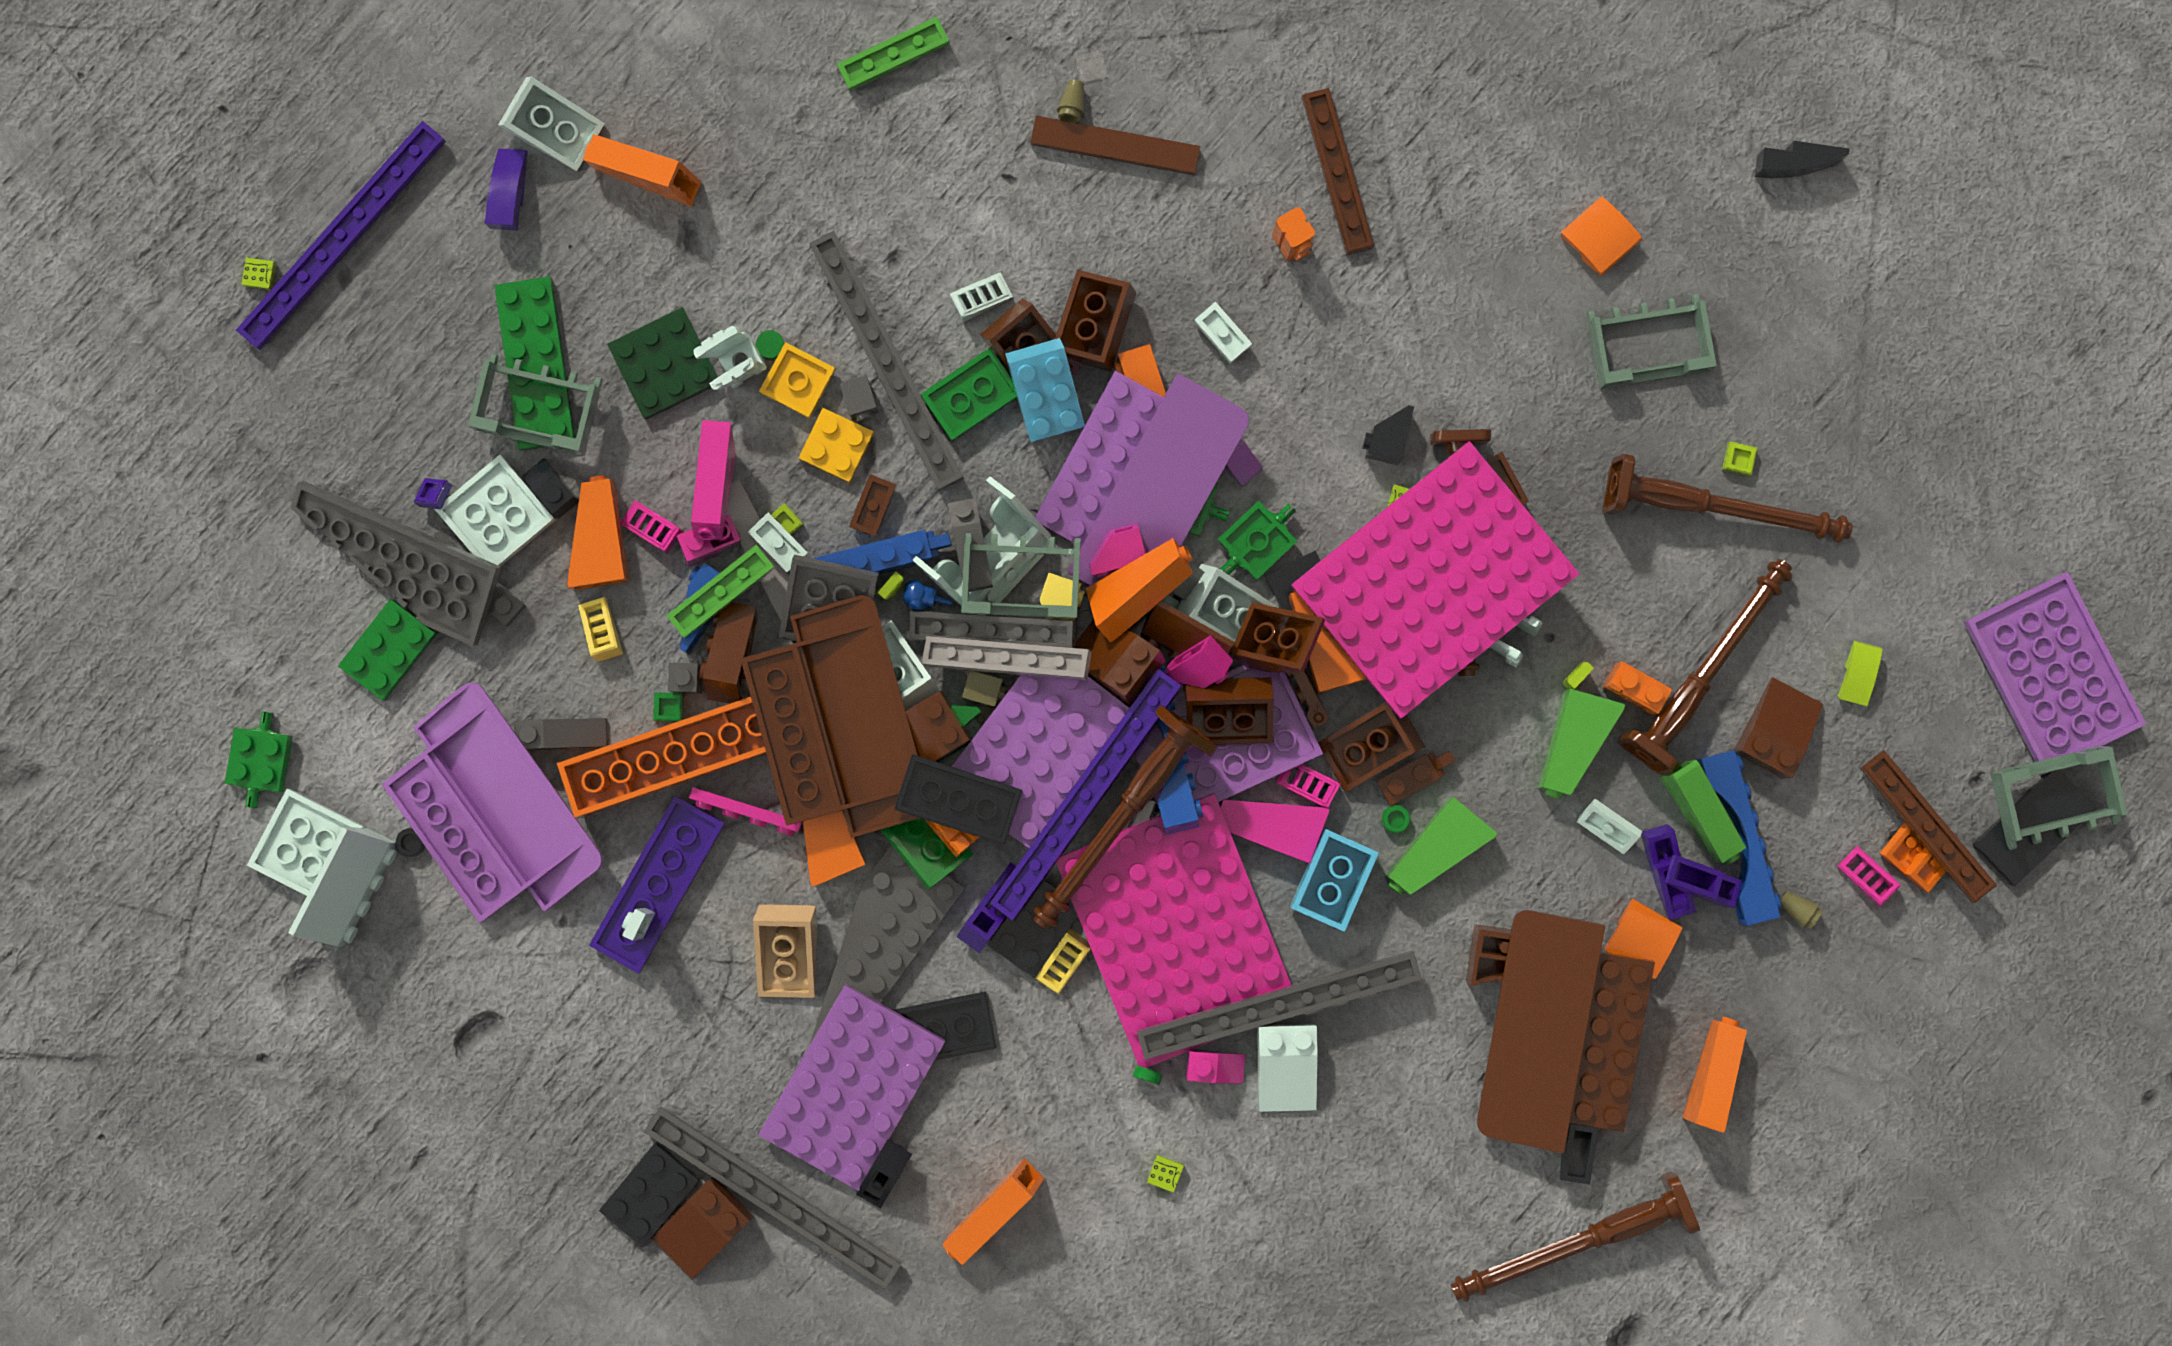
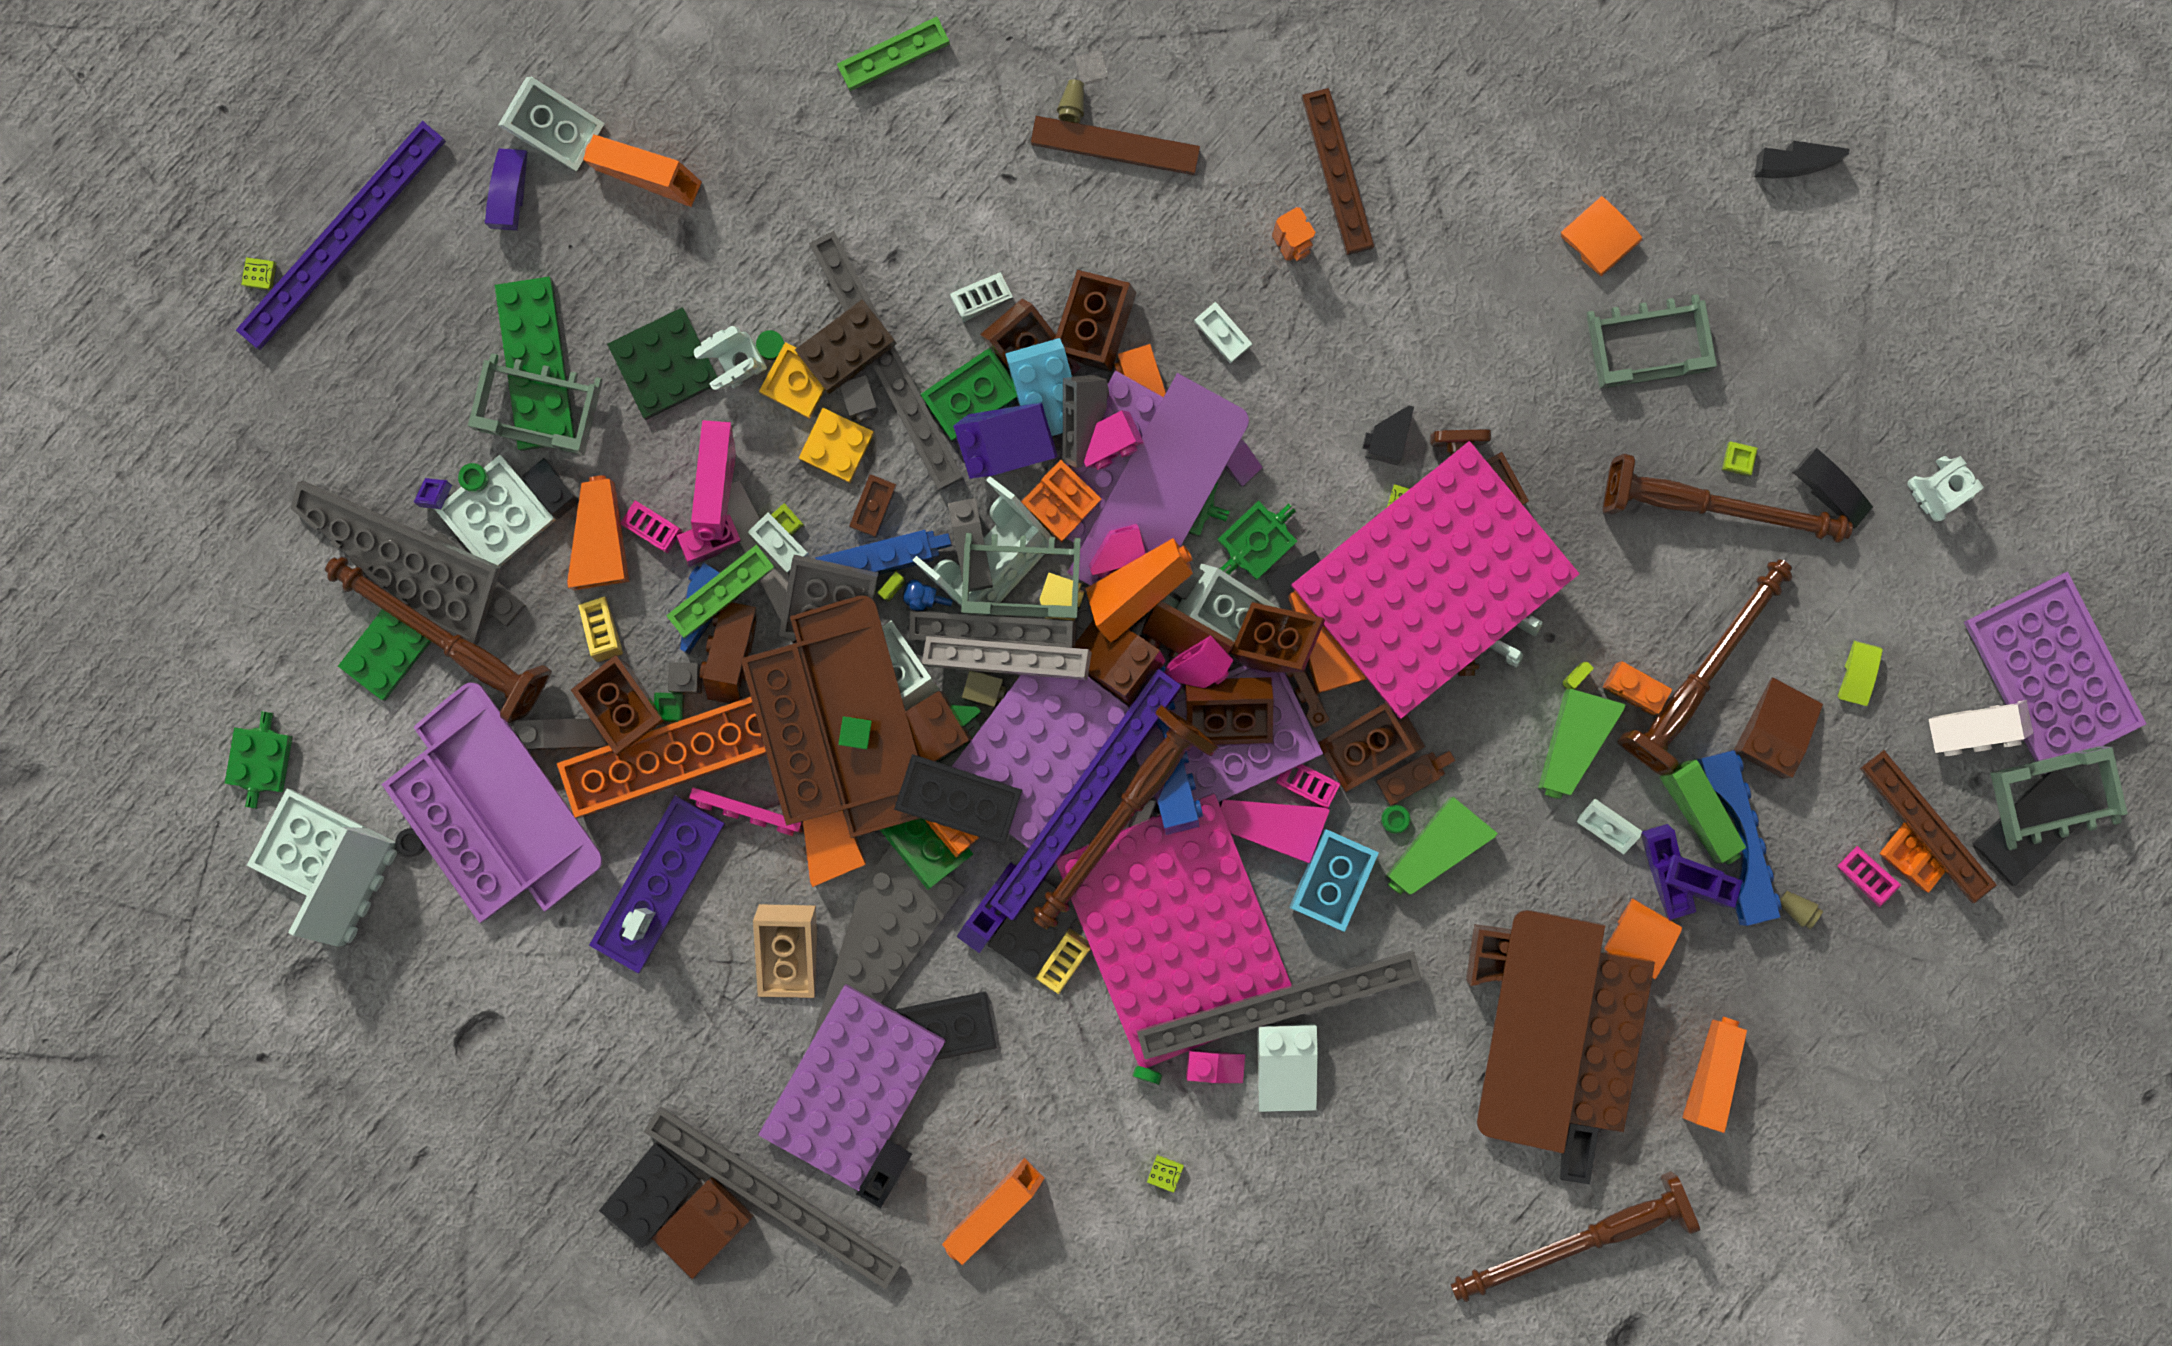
(473, 477): none -> green tile
(520, 690): none -> reddish brown piece
(617, 704): none -> reddish brown slope
(845, 346): none -> dark brown plate
(855, 733): none -> green tile
(1004, 439): none -> dark purple slope
(1061, 501): none -> orange slope
(1082, 409): none -> dark grey slope
(1112, 438): none -> dark pink slope
(1833, 487): none -> black slope
(1935, 491): none -> light aqua piece
(1981, 728): none -> white wedge

